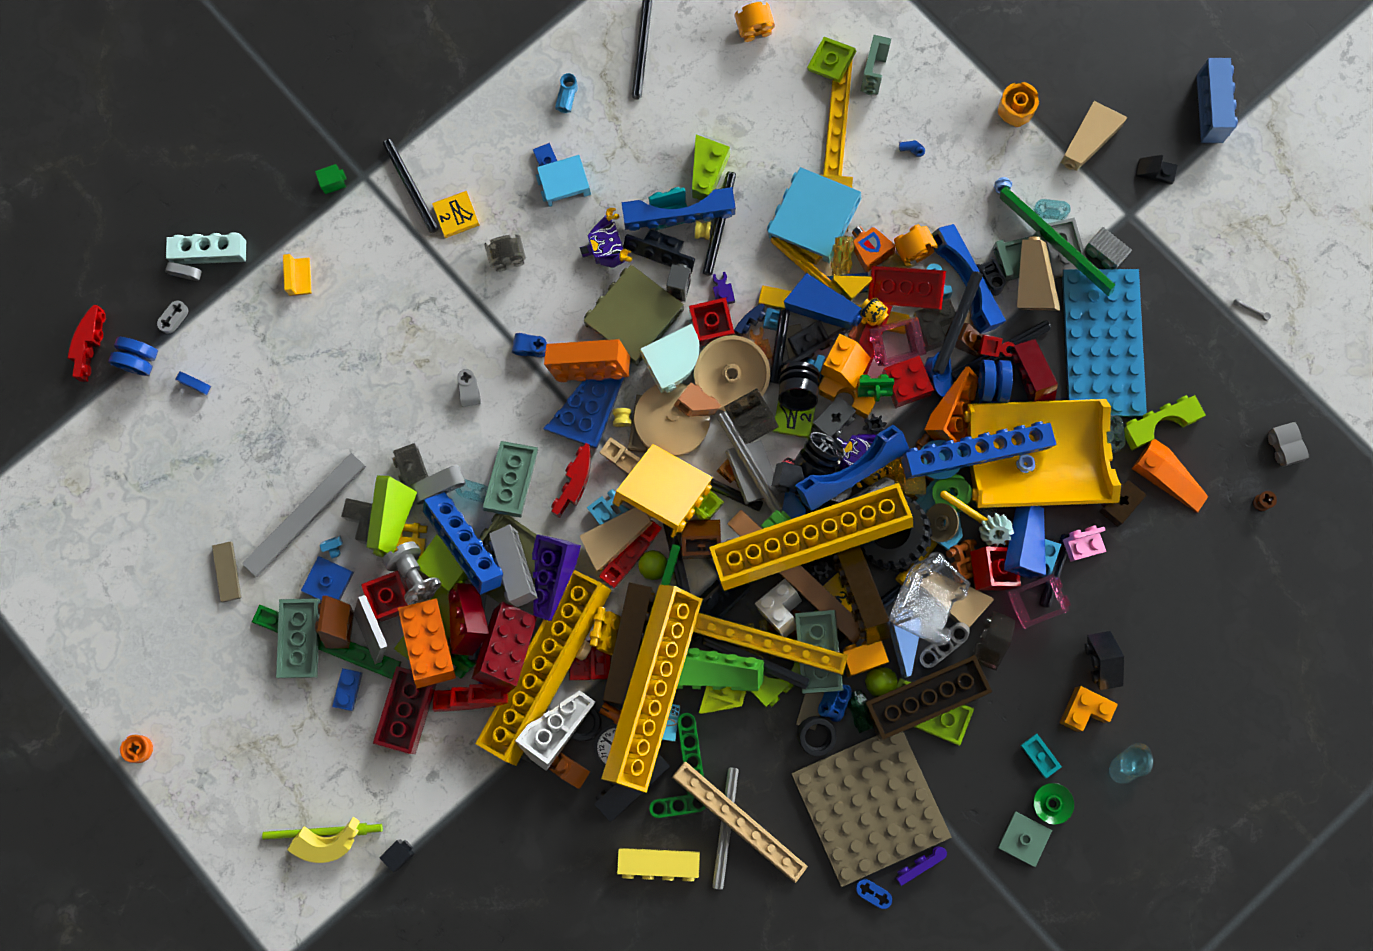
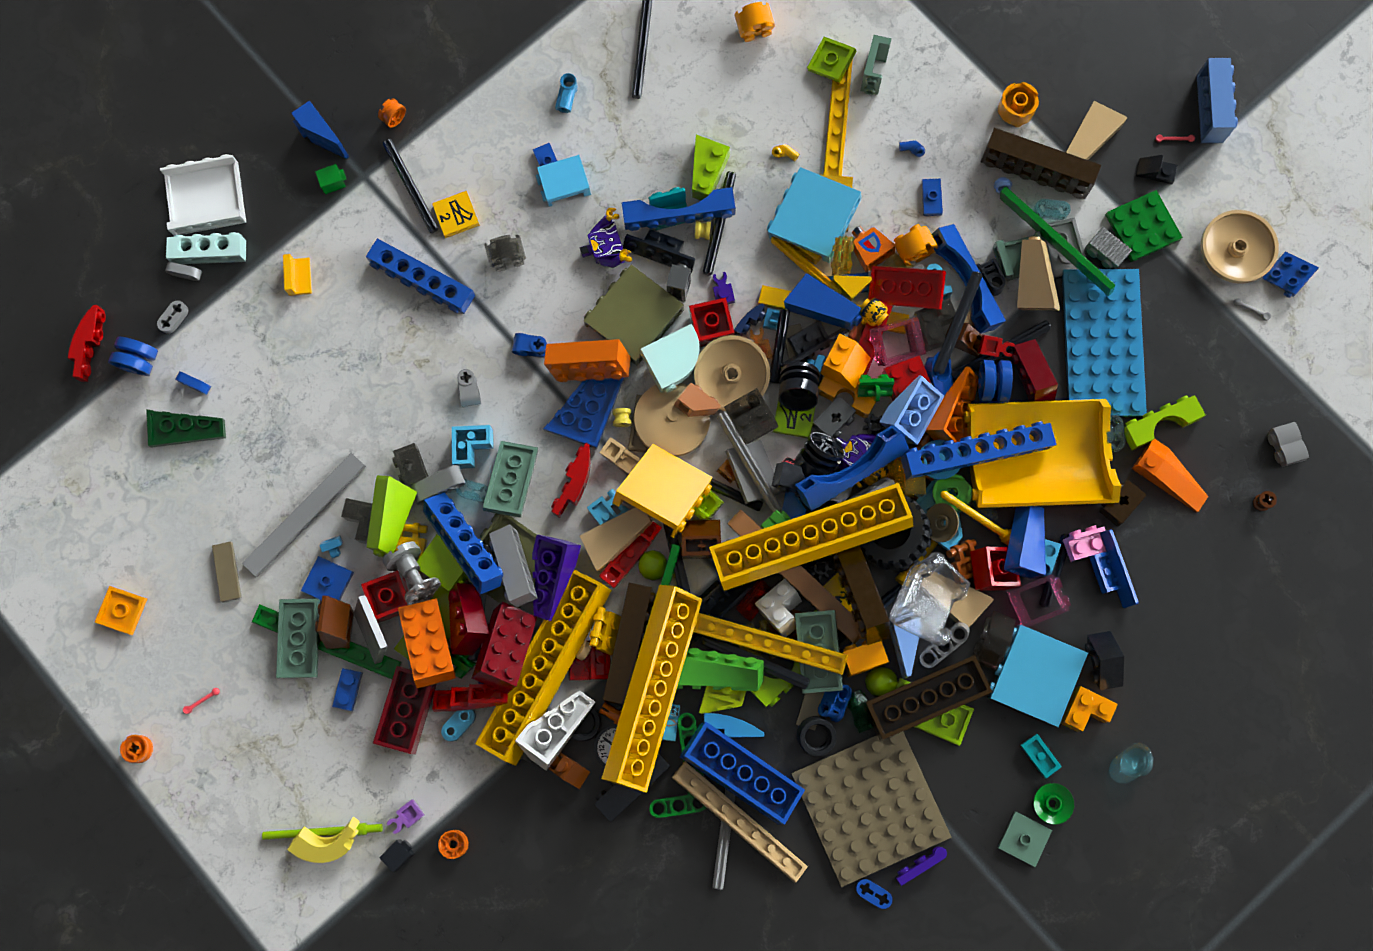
(120, 610): none -> light orange plate
(173, 428): none -> dark green wing
(187, 709): none -> coral hinge
(204, 195): none -> white panel
(314, 127): none -> blue slope
(381, 251): none -> blue brick
(392, 113): none -> orange wheel
(408, 815): none -> medium lavender plate
(444, 844): none -> orange wheel
(458, 724): none -> medium azure plate
(466, 440): none -> medium azure brick
(658, 863): light yellow brick -> none
(732, 726): none -> dark azure slope
(742, 773): none -> blue brick
(747, 606): none -> clear red plate
(784, 151): none -> yellow arm
(913, 409): none -> light blue slope
(932, 197): none -> blue plate
(996, 530): light aqua gear -> none
(1030, 463): light blue plate -> none
(1037, 675): none -> medium azure panel
(1040, 163): none -> dark brown brick
(1112, 571): none -> blue bracket
(1144, 225): none -> green plate
(1159, 138): none -> coral hinge
(1239, 246): none -> tan dish
(1290, 273): none -> blue hinge

